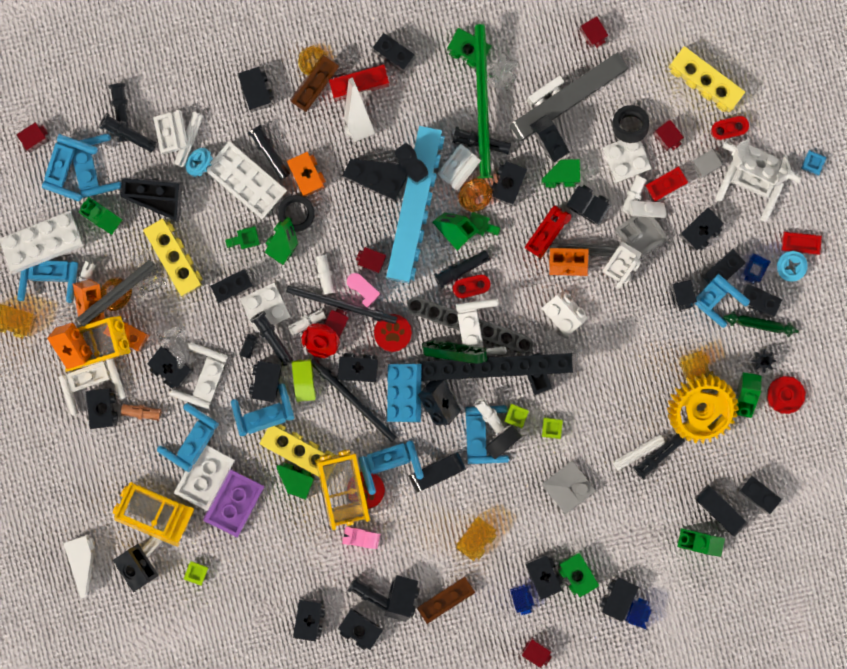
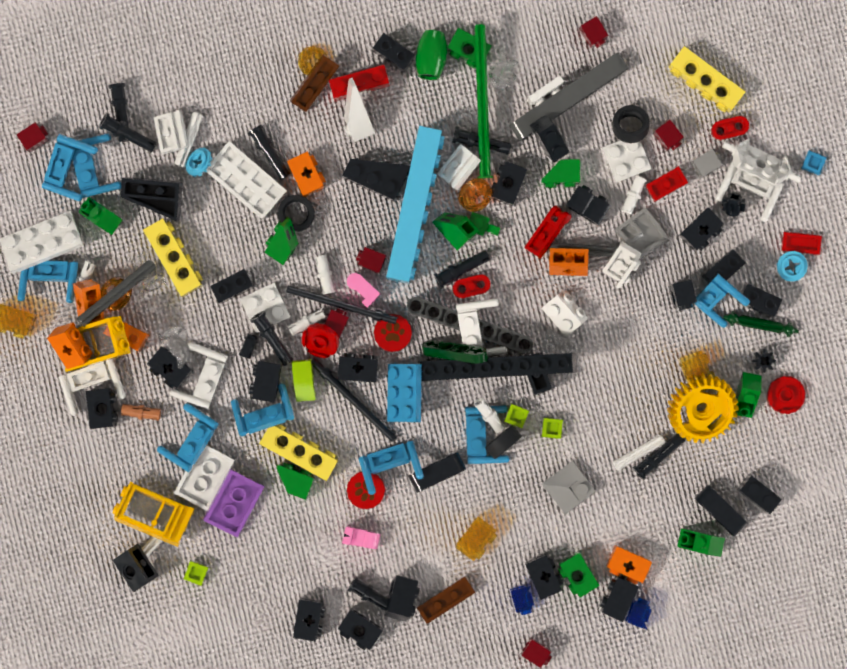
(81, 556): white slope -> none
(246, 239): green plate -> none
(255, 89): black brick -> none
(342, 488): door -> none
(408, 160): black brick -> none
(431, 55): none -> green piece
(439, 402): black brick -> none
(620, 556): none -> orange brick
(647, 209): white piece -> none
(733, 204): none -> black gear
(755, 269): clear blue window -> none

